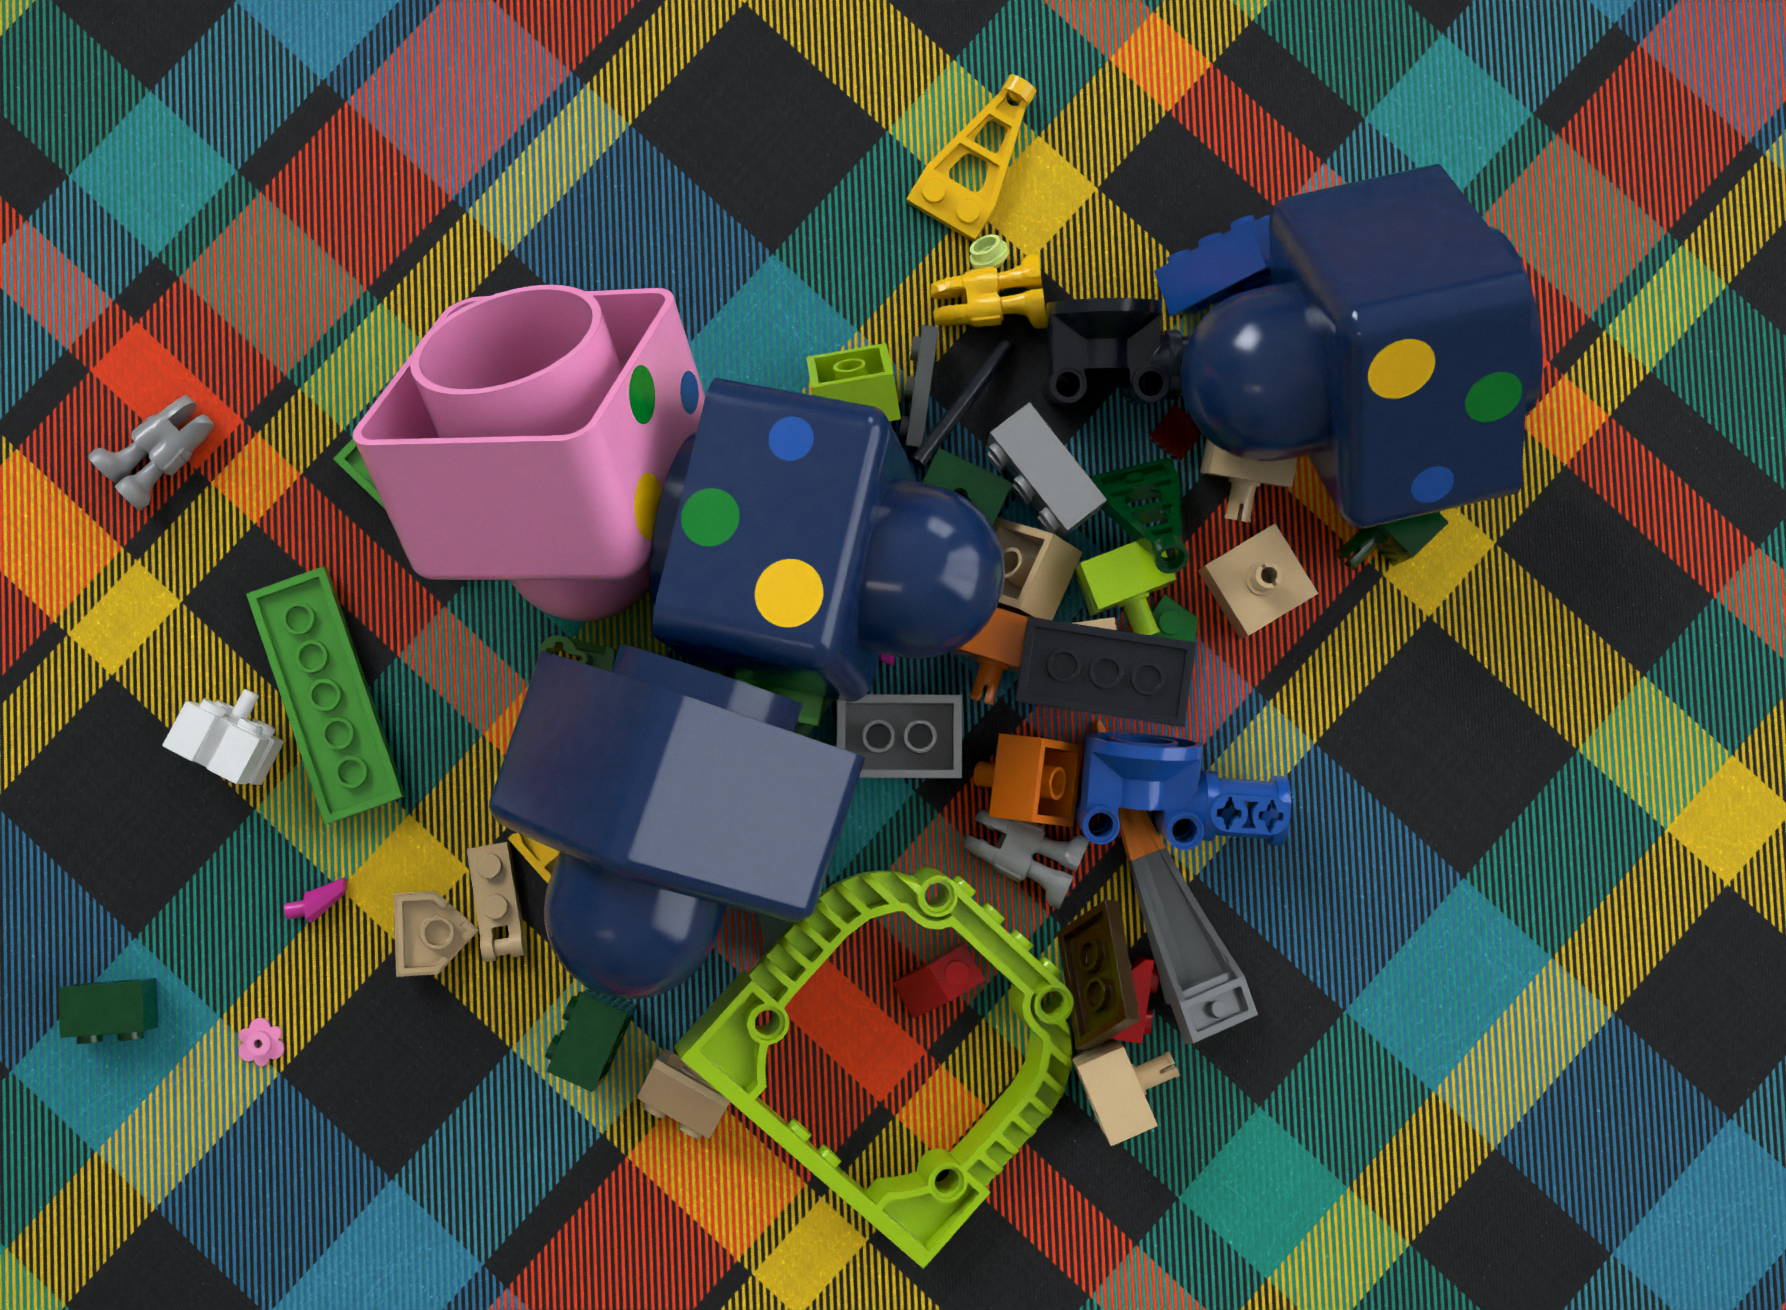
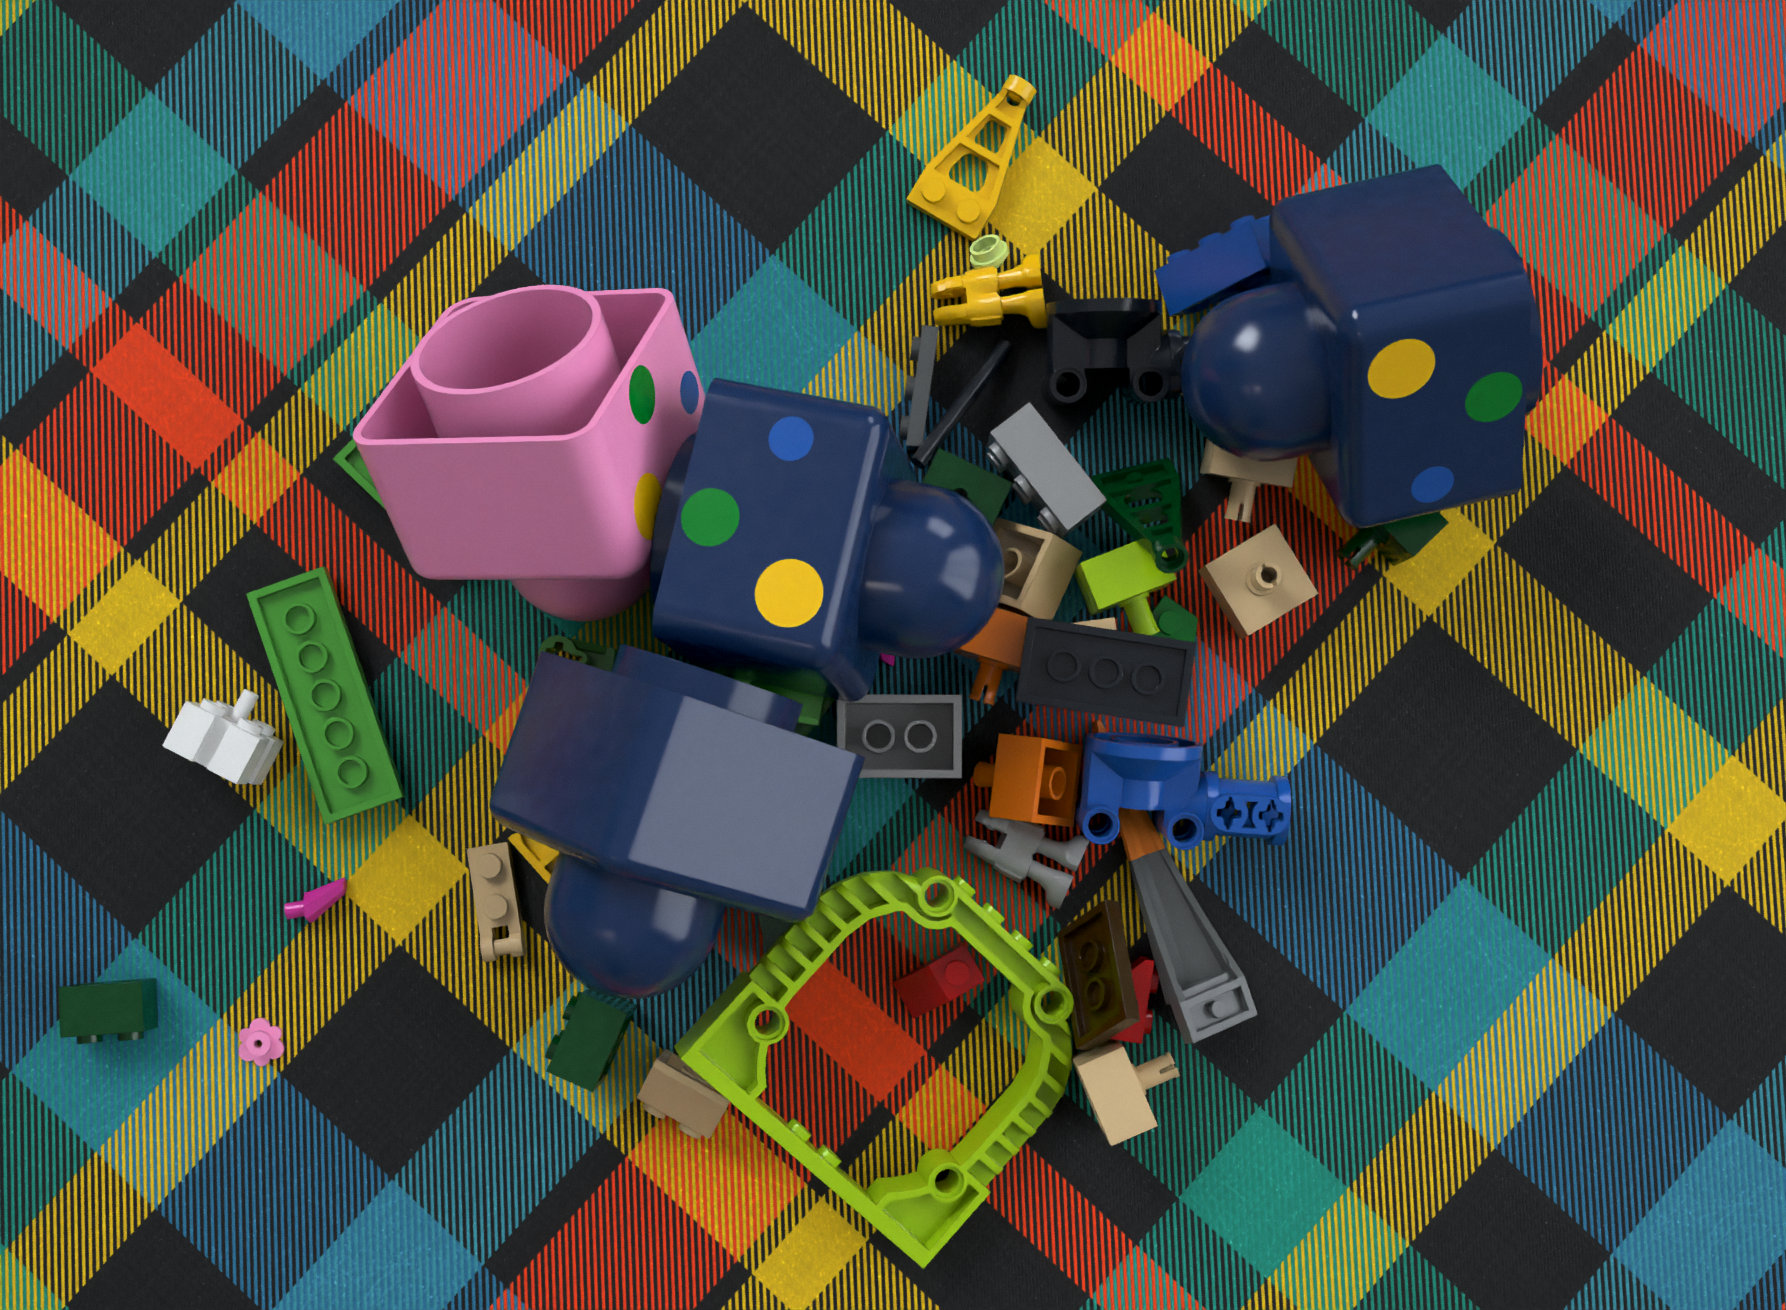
(166, 449): light grey piece -> none
(427, 933): tan plate -> none
(856, 376): lime brick -> none
(1175, 433): tile -> none

